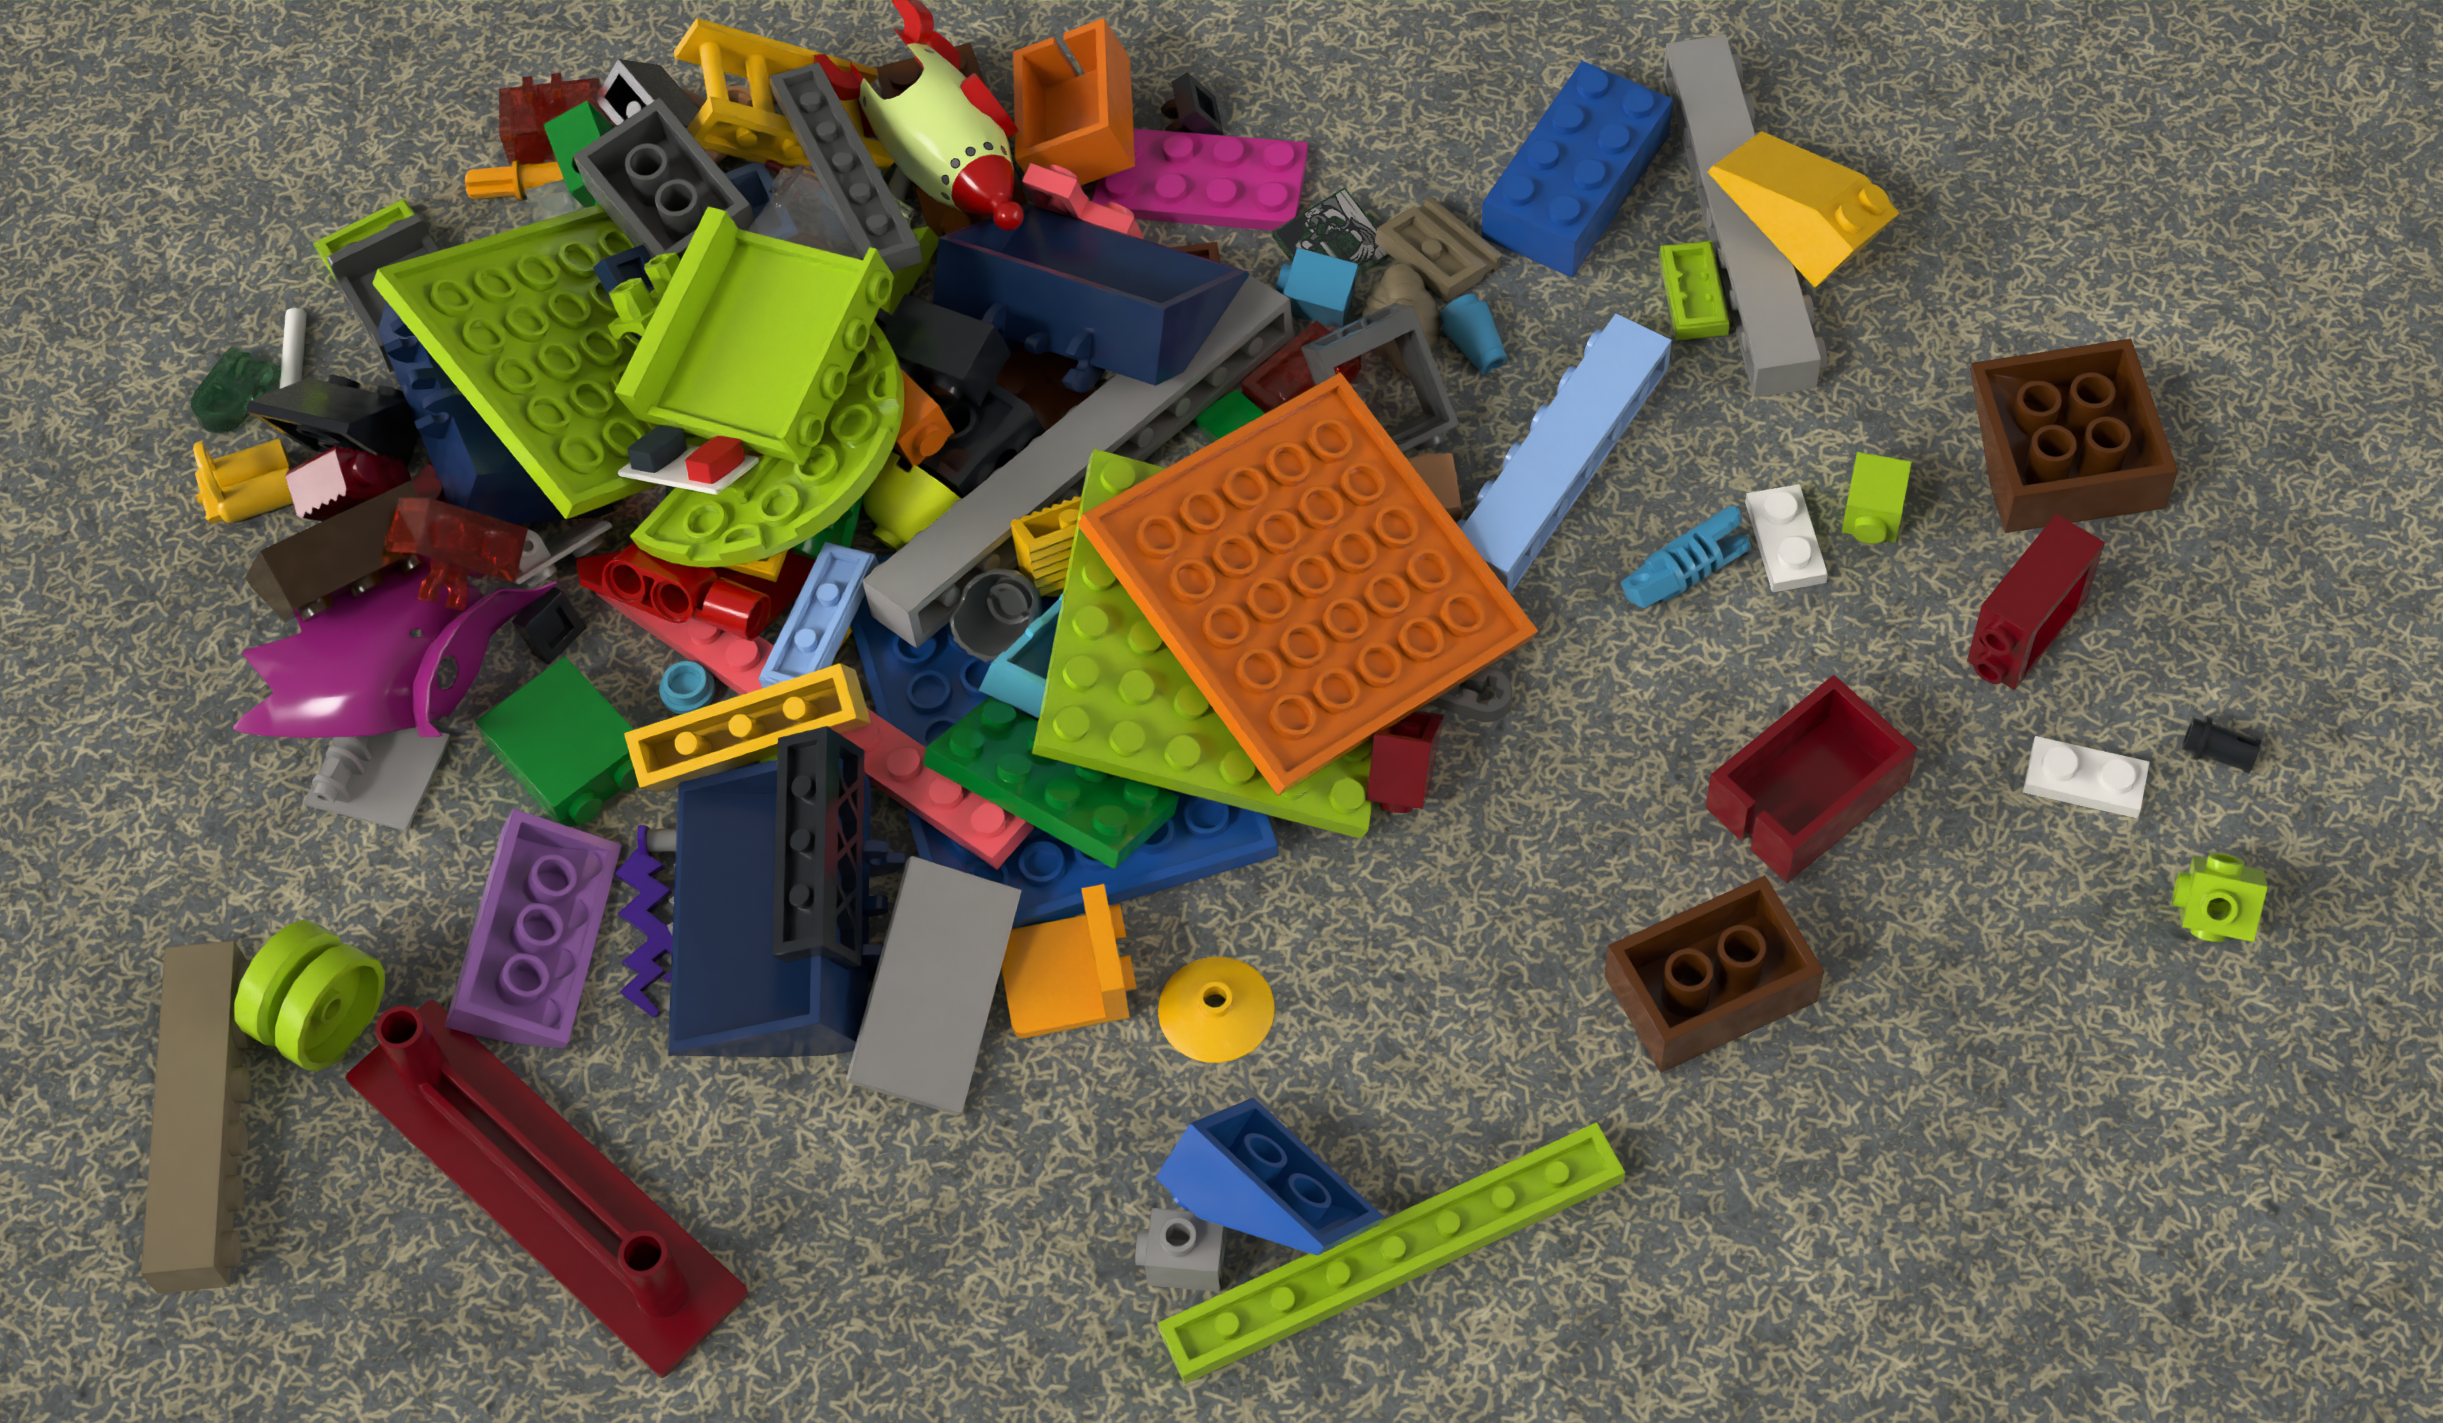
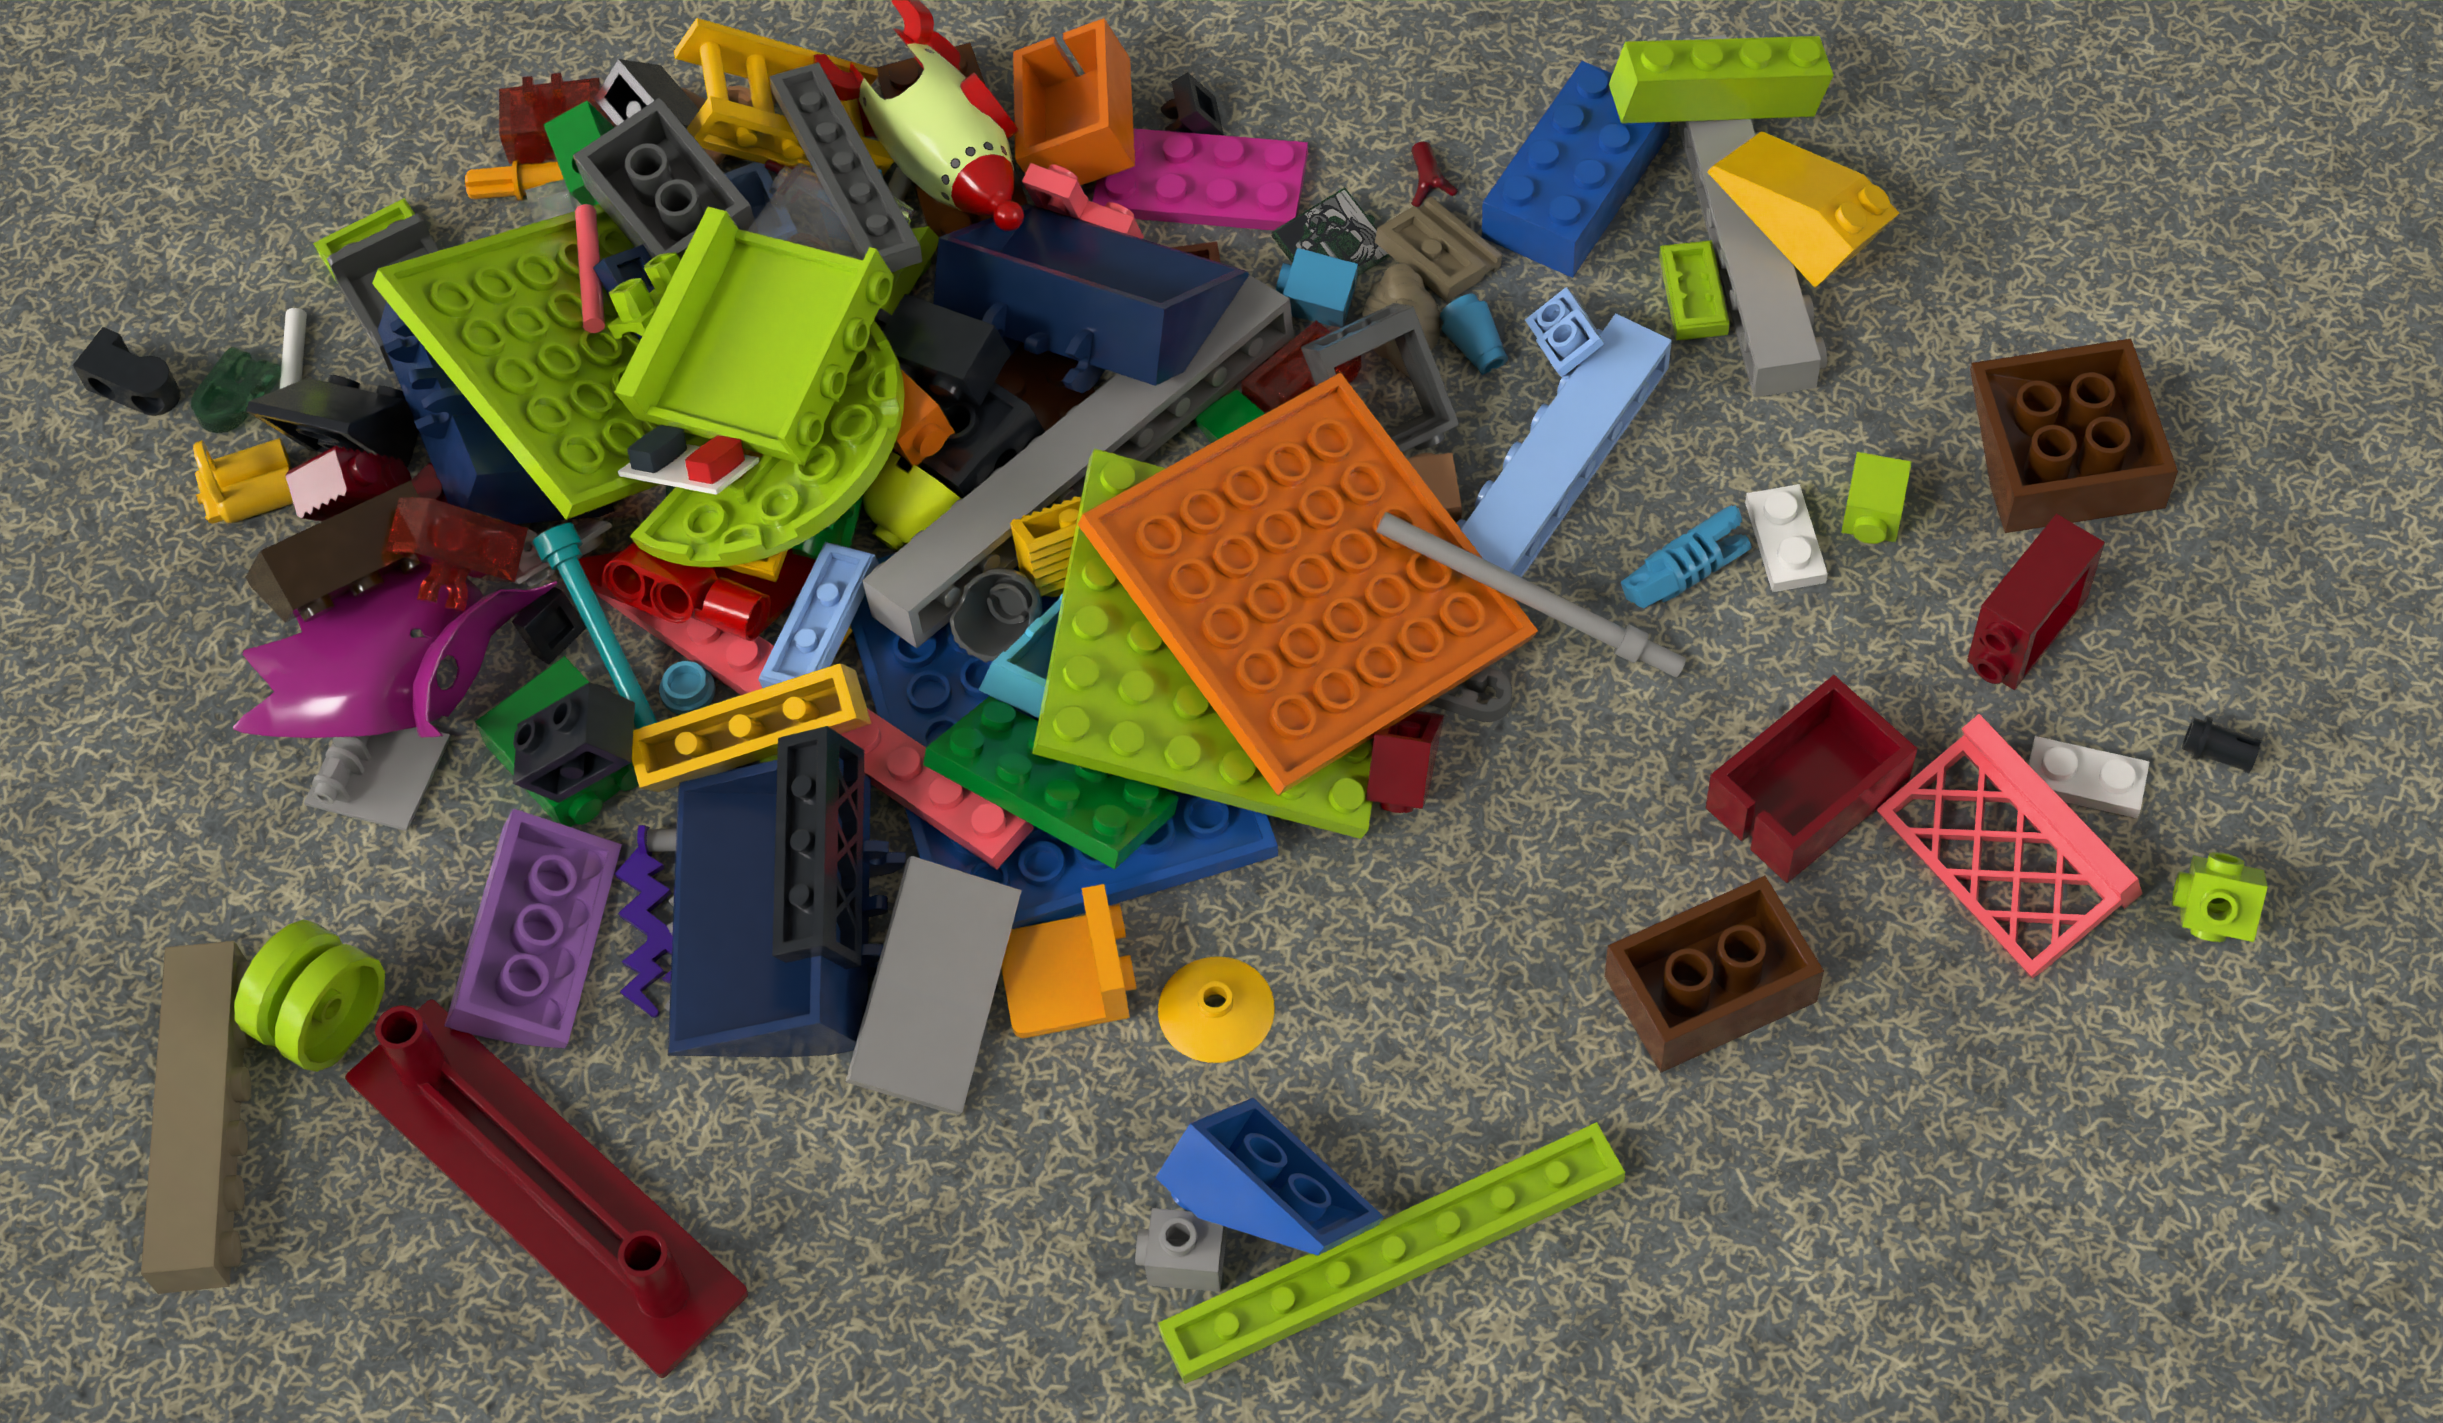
(125, 378): none -> black leg
(561, 550): none -> teal piece
(574, 742): none -> black brick
(589, 257): none -> coral bar
(1428, 173): none -> dark red bar
(1564, 332): none -> light blue slope
(1628, 642): none -> light grey bar
(1720, 79): none -> lime brick
(2045, 812): none -> coral fence

